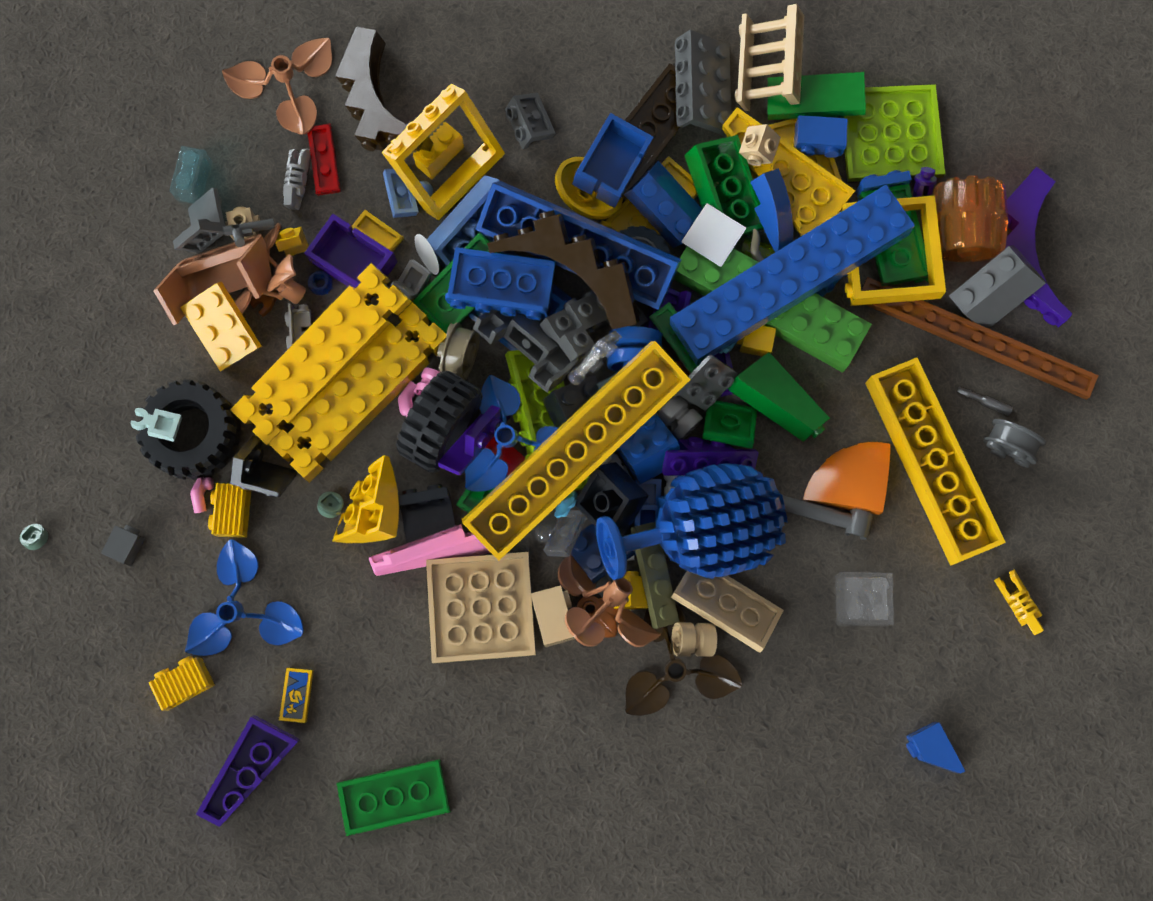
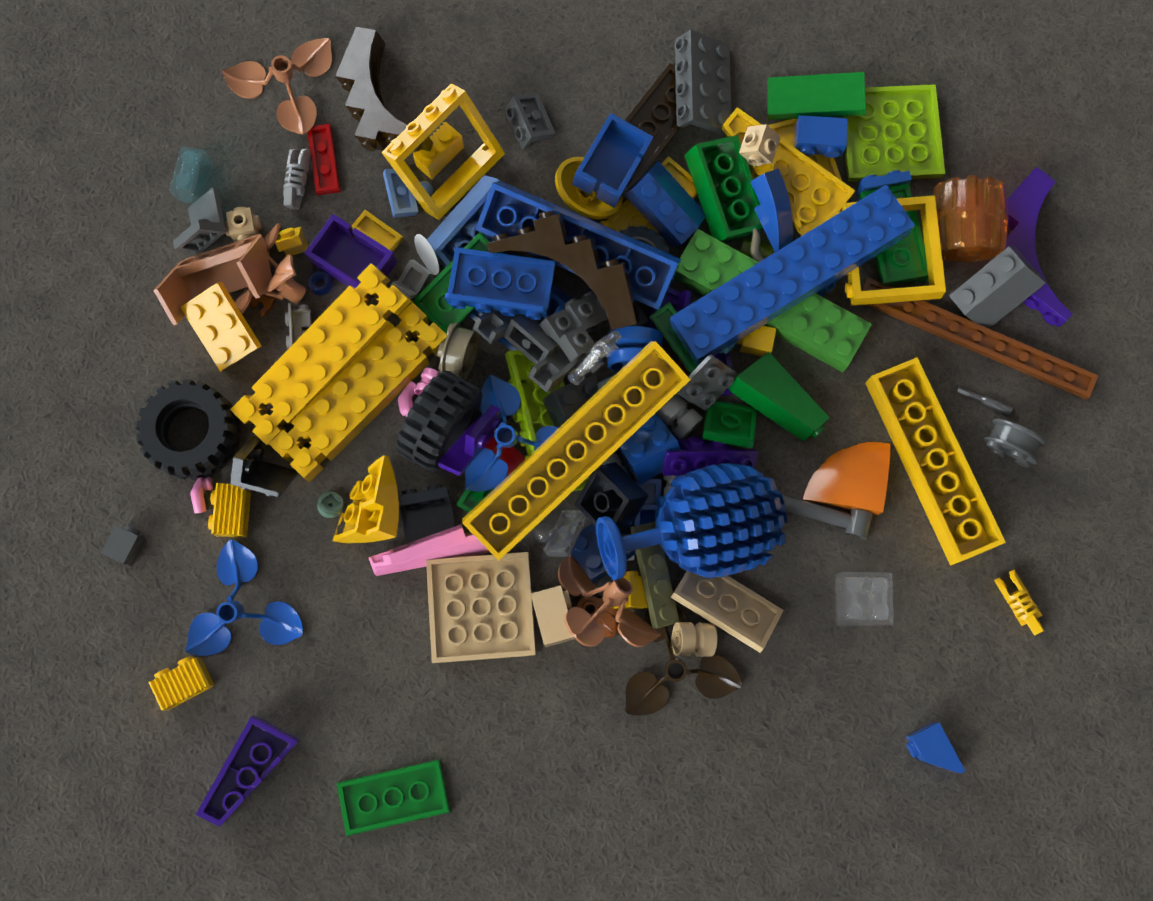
(33, 537): sand green tile -> none
(159, 425): light aqua plate -> none
(242, 230): dark grey hose -> none
(296, 695): tile -> none
(565, 506): medium azure plant -> none
(713, 235): white sticker -> none
(790, 67): tan fence -> none
(924, 182): dark purple arm -> none

